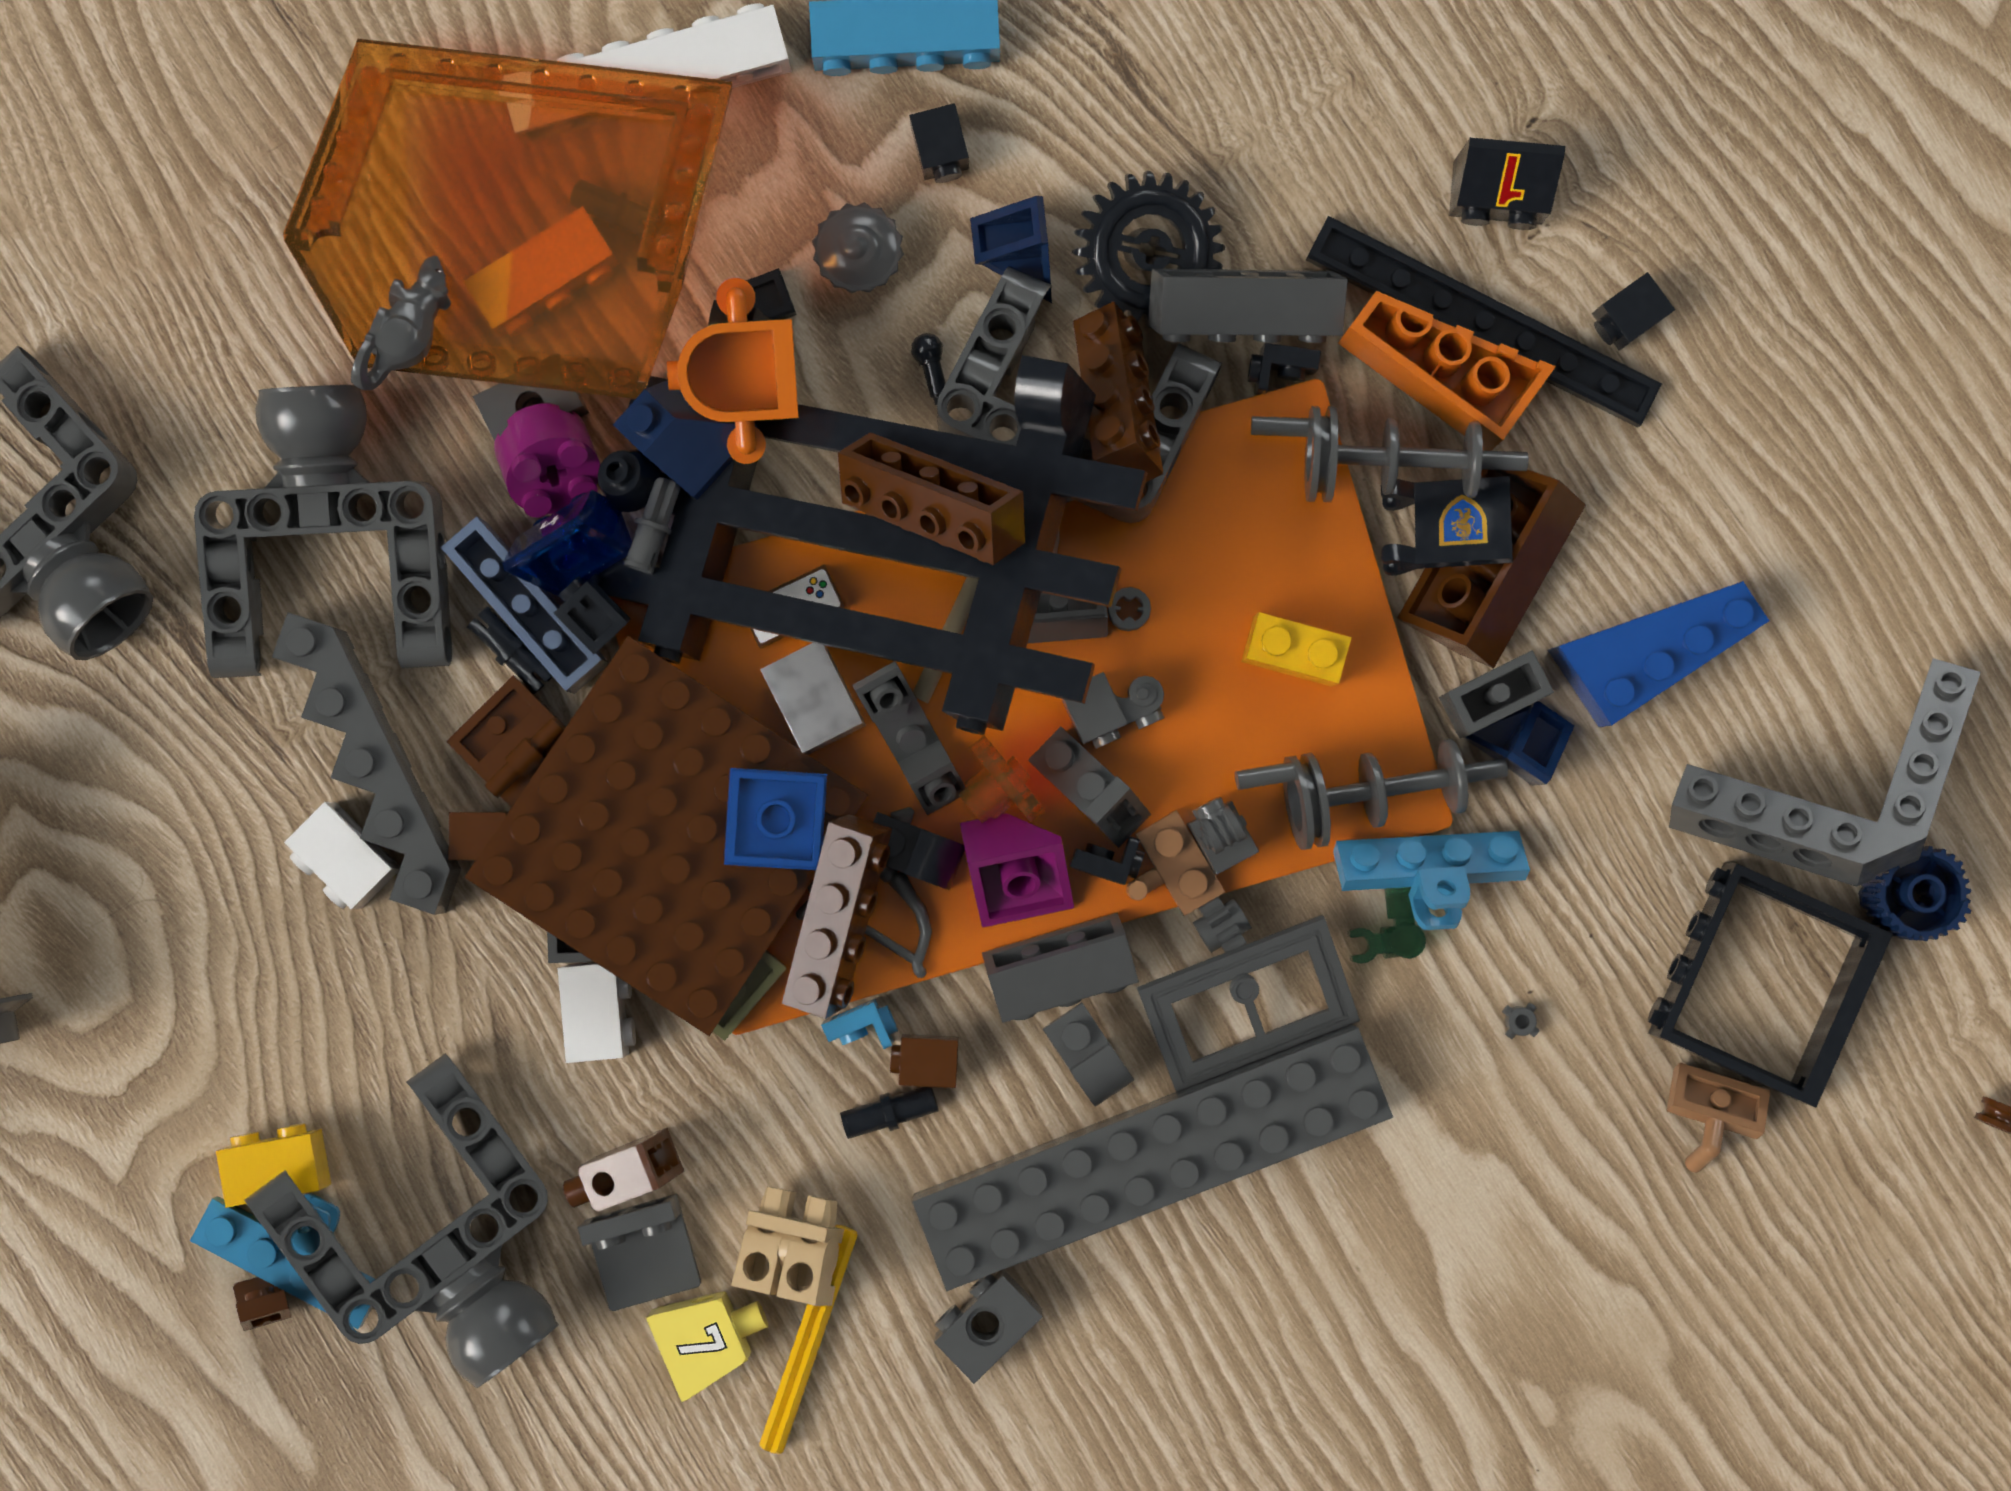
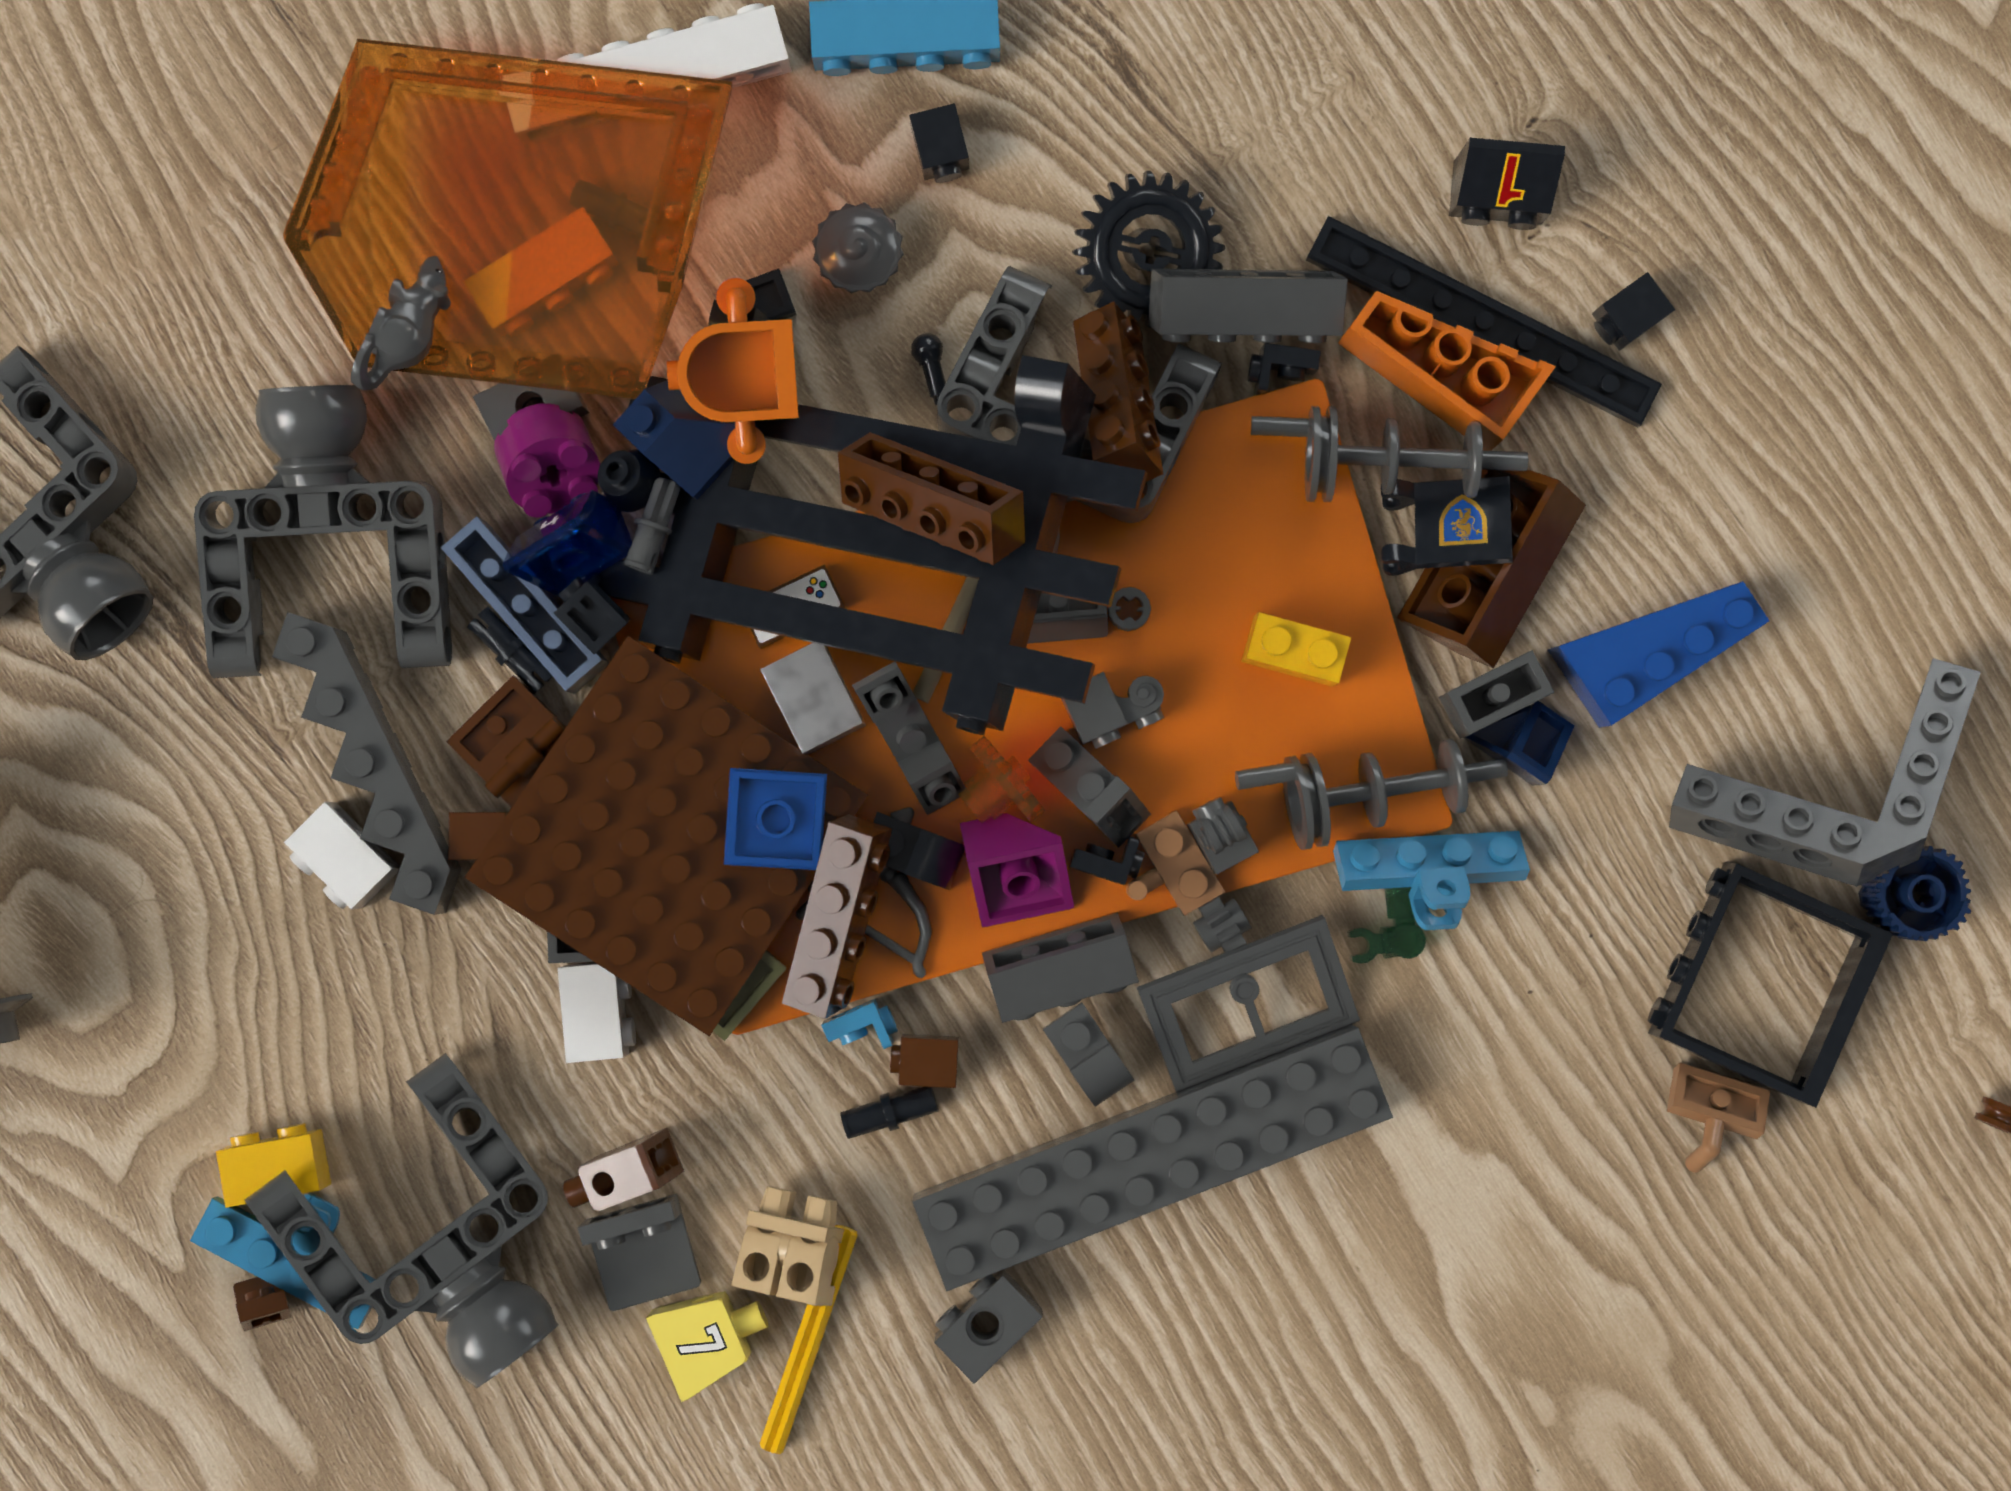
(1014, 238): dark blue slope -> none
(1520, 1021): dark grey piece -> none

